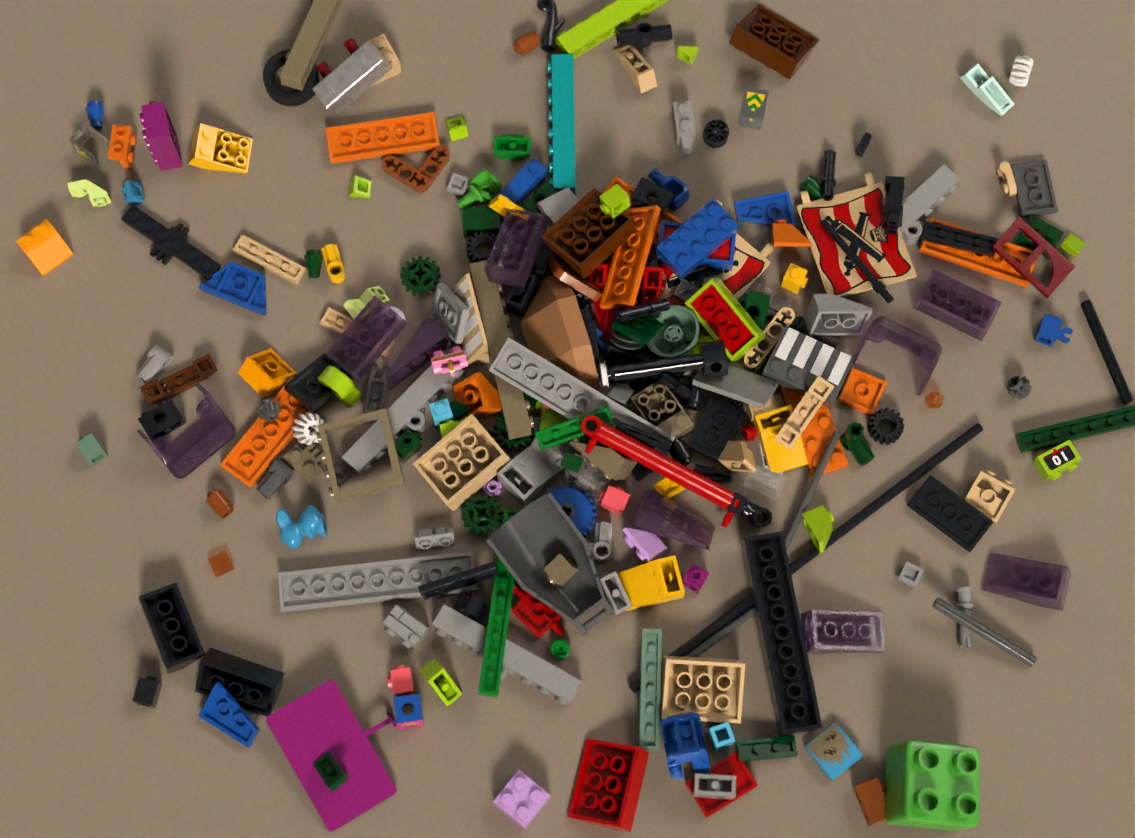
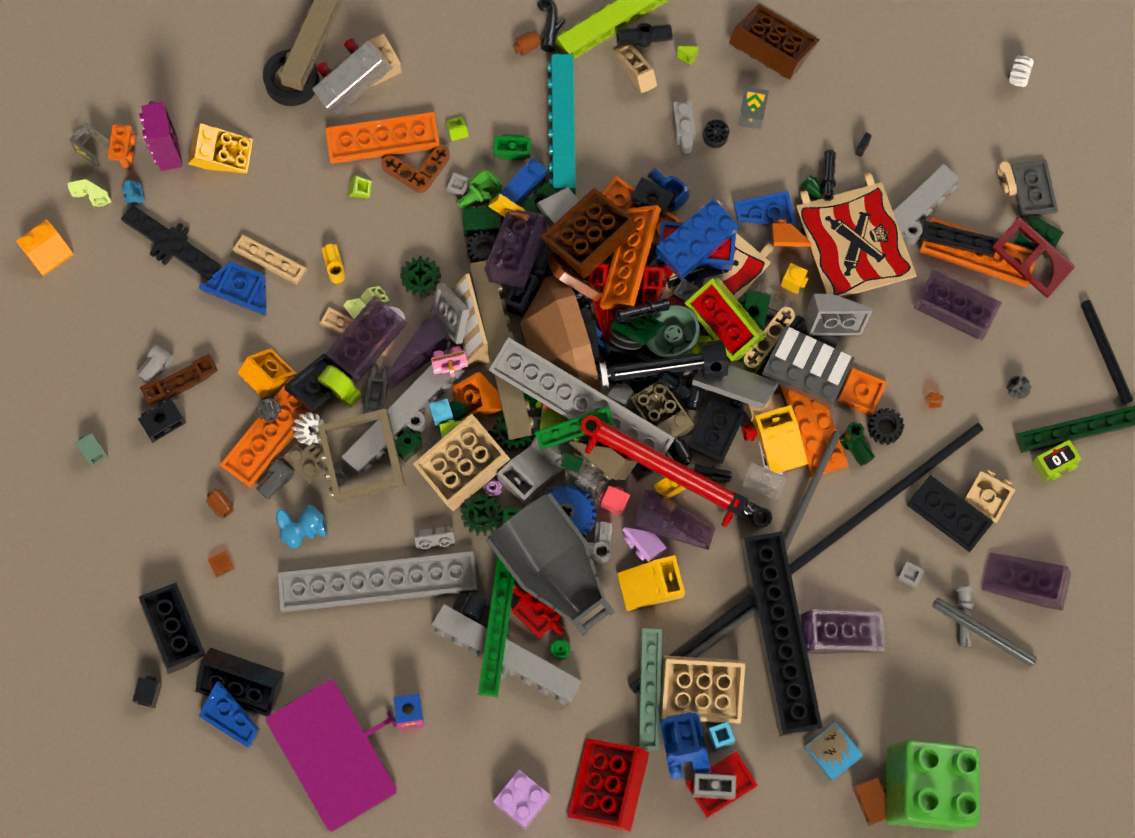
(95, 114): blue cone -> none
(197, 442): clear purple windscreen -> none
(313, 263): dark green cone -> none
(331, 771): dark green slope -> none
(401, 681): coral brick -> none
(405, 627): light grey brick -> none
(440, 682): lime slope -> none
(458, 580): black tile -> none
(560, 569): dark tan brick -> none
(614, 201): lime brick -> none
(615, 592): light grey slope -> none
(664, 444): black pin -> none
(695, 578): magenta brick -> none
(737, 457): tan slope -> none
(766, 748): dark green plate -> none
(804, 412): tan slope -> none
(819, 526): lime slope -> none
(878, 286): black bar -> none
(887, 329): windscreen -> none
(895, 197): black hips -> none
(987, 89): light aqua slope -> none
(1050, 331): blue brick -> none
(1072, 245): lime slope -> none

